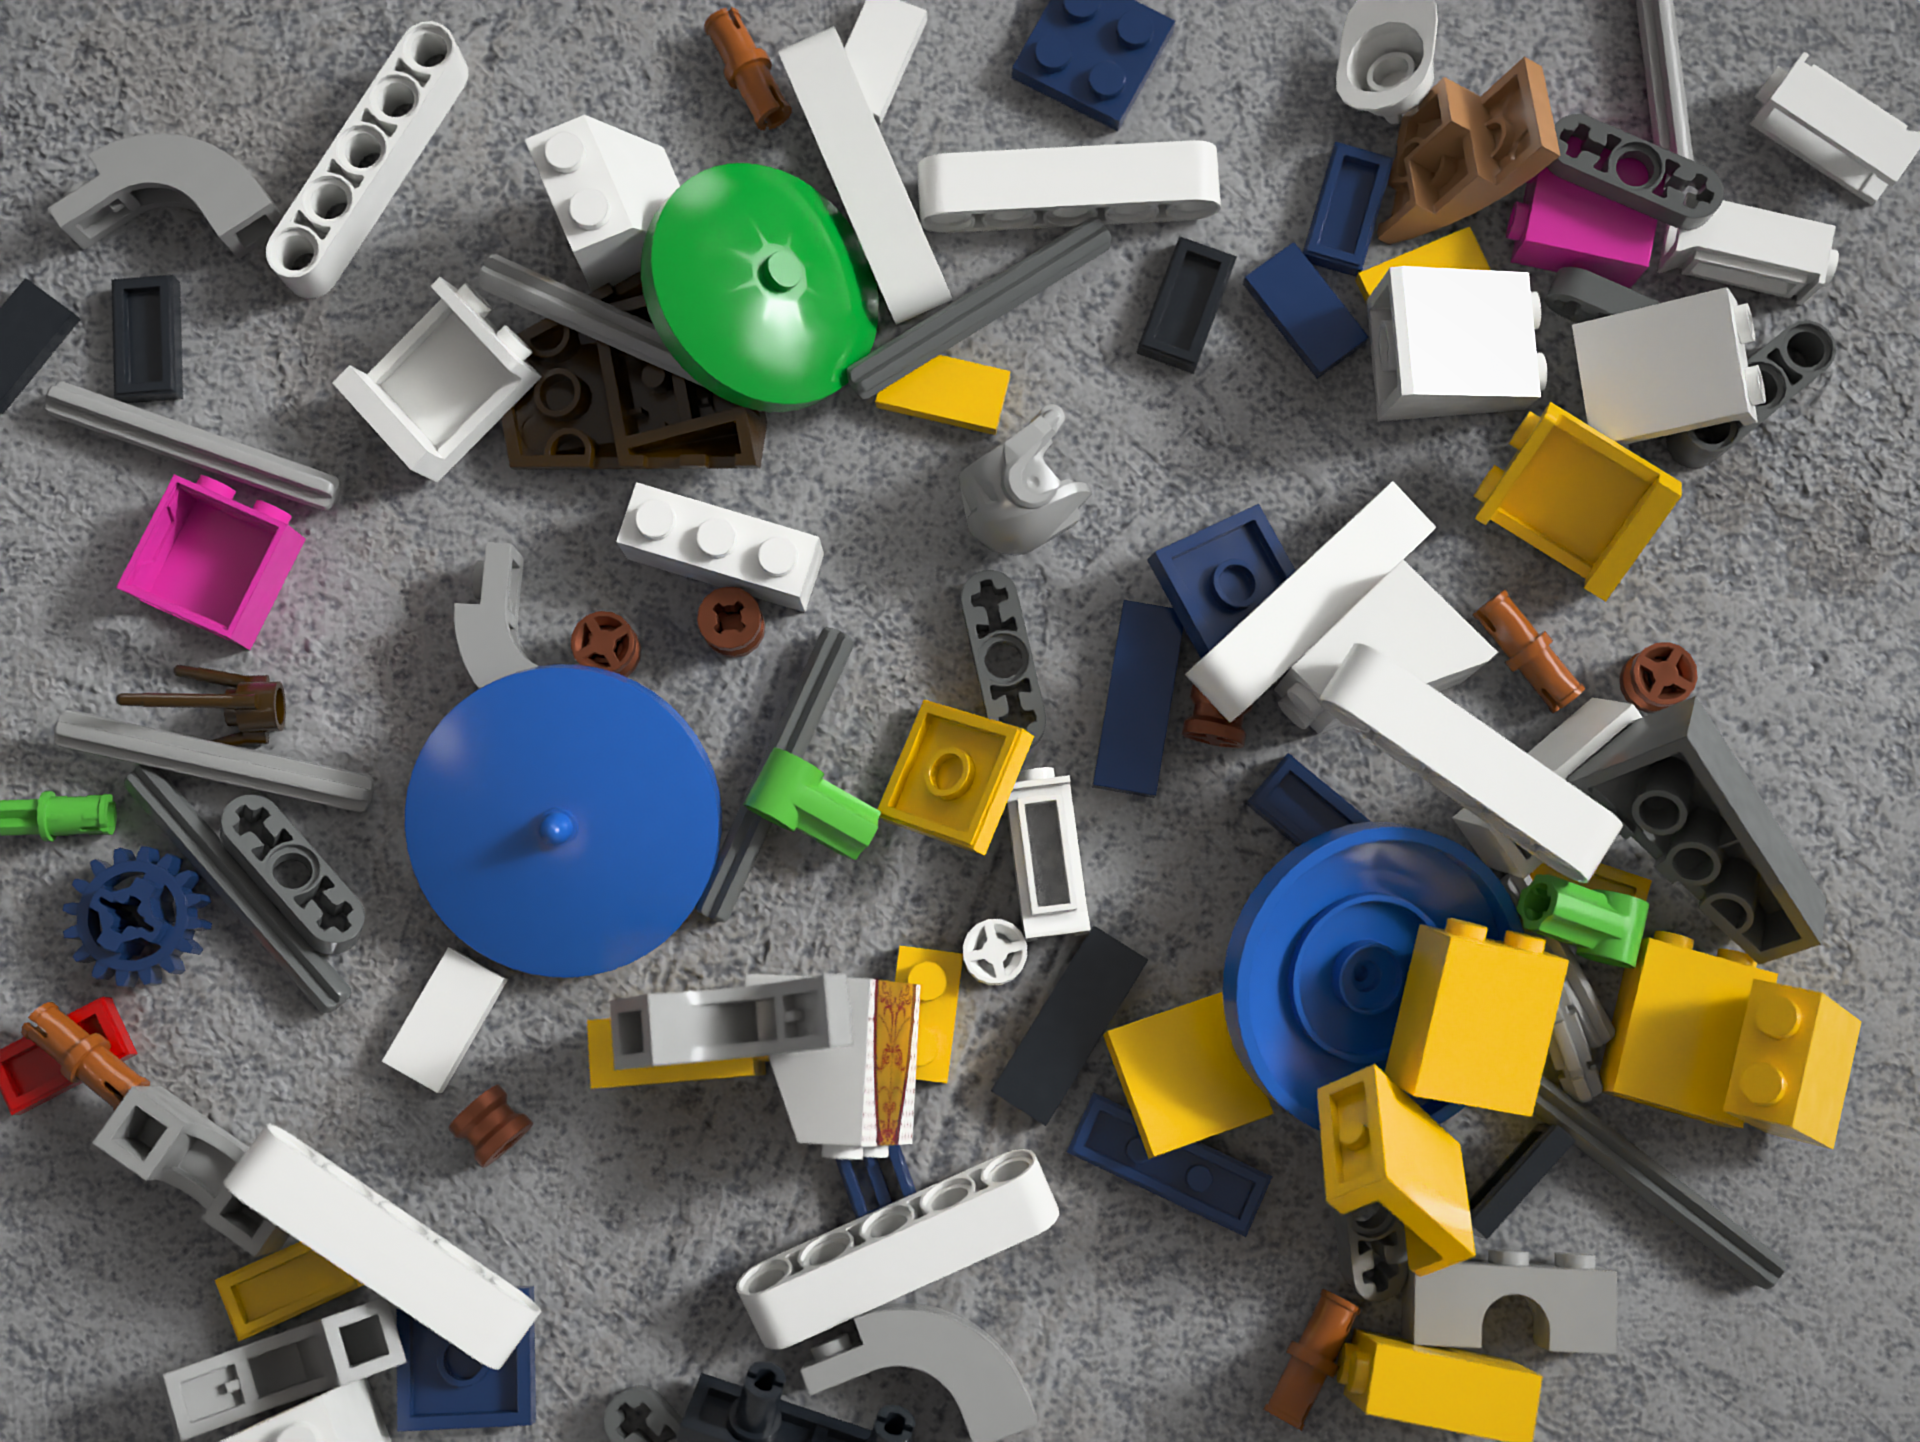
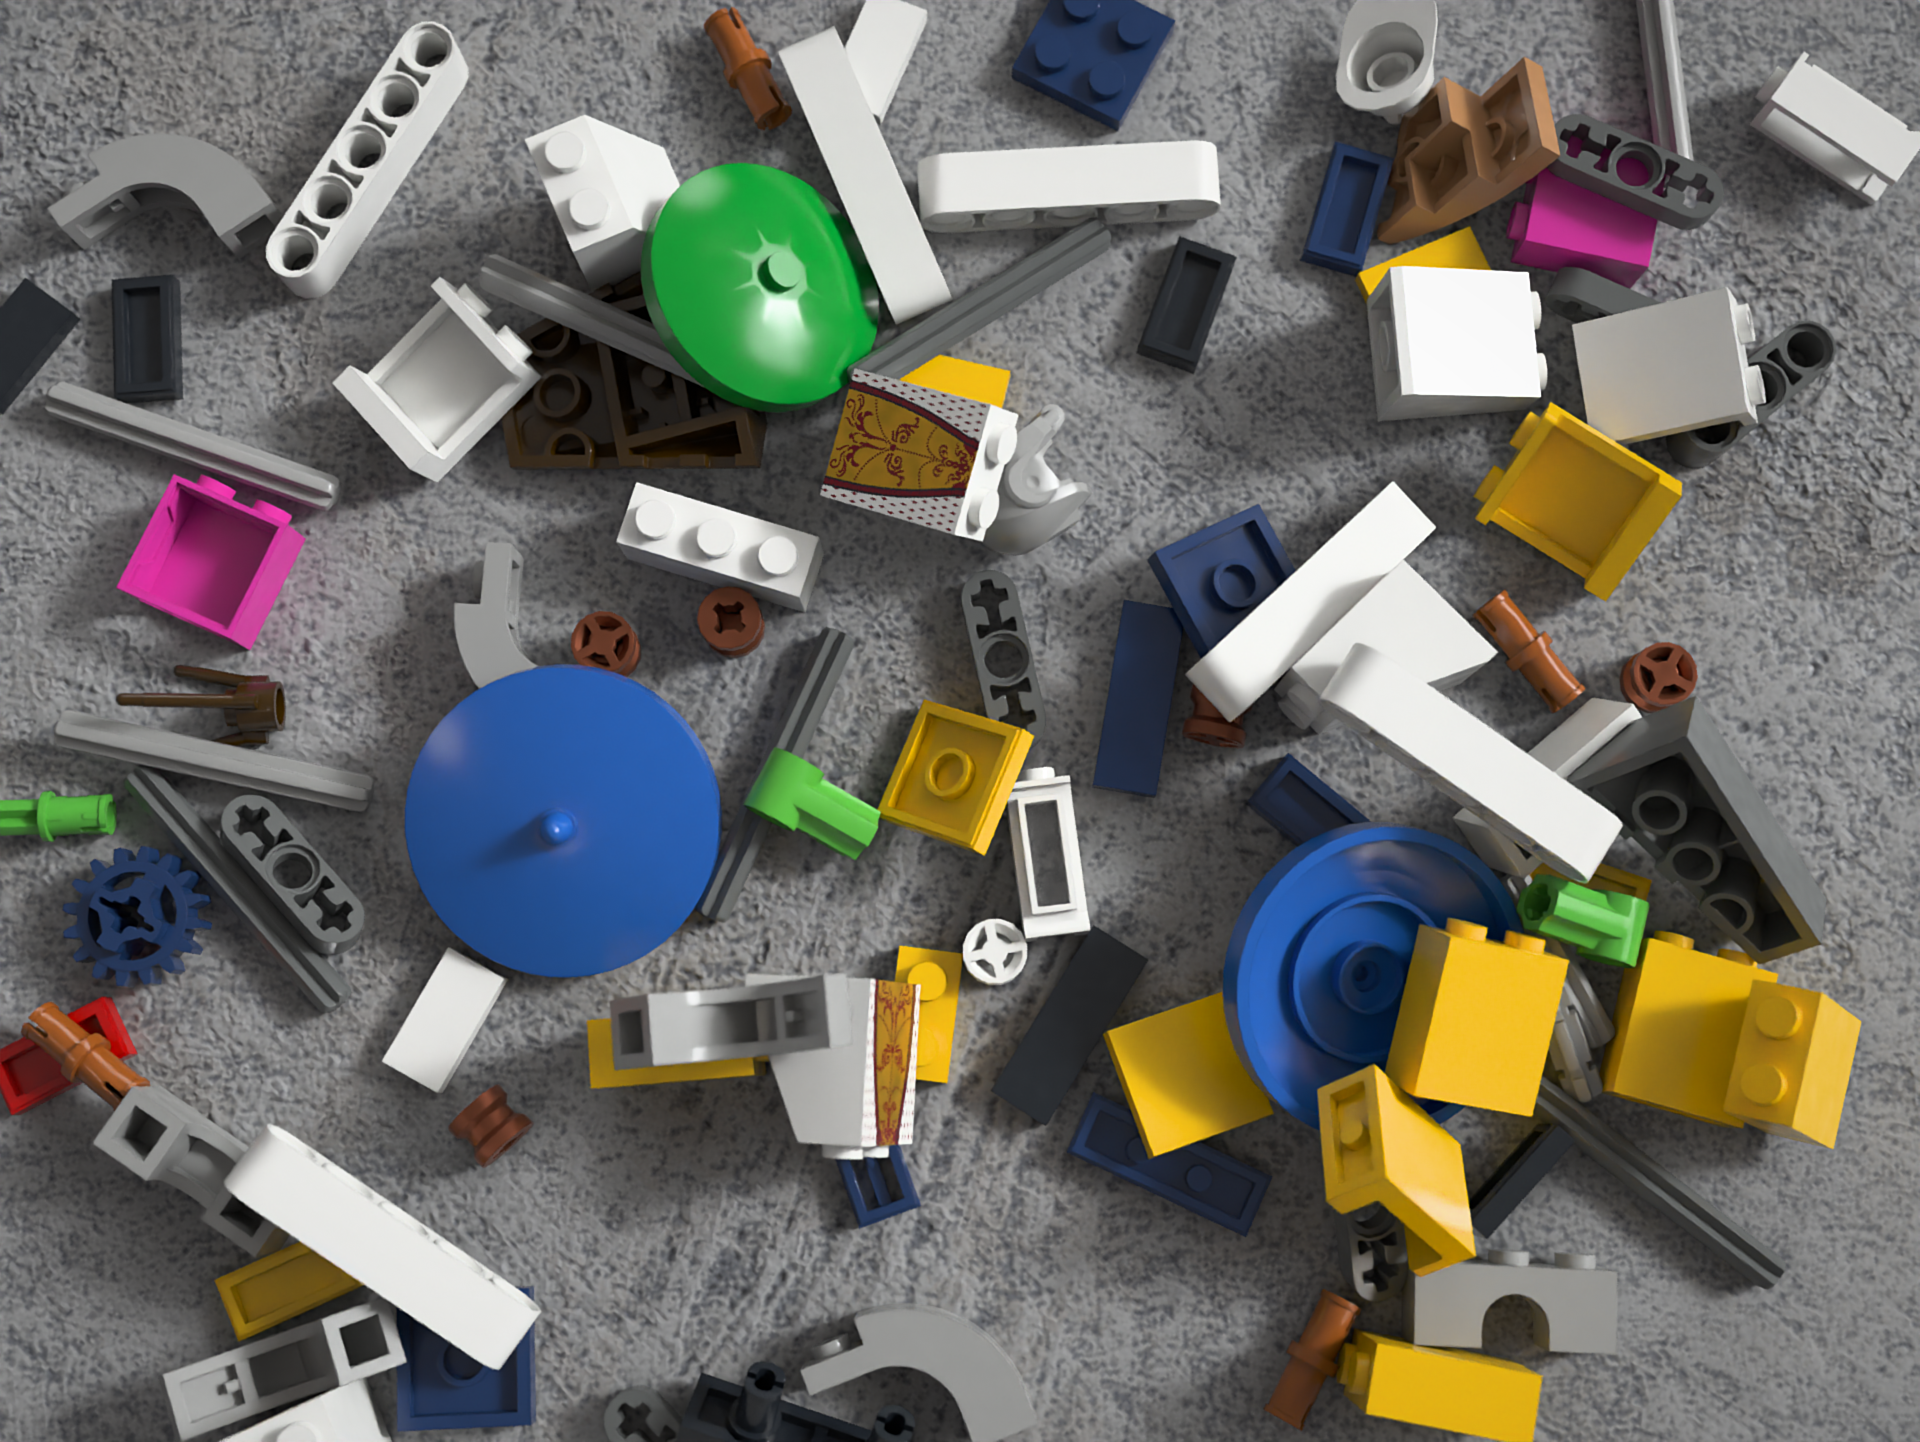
(898, 1249): white beam -> none
(920, 455): none -> slope
(1305, 310): dark blue tile -> none
(1754, 251): white window -> none

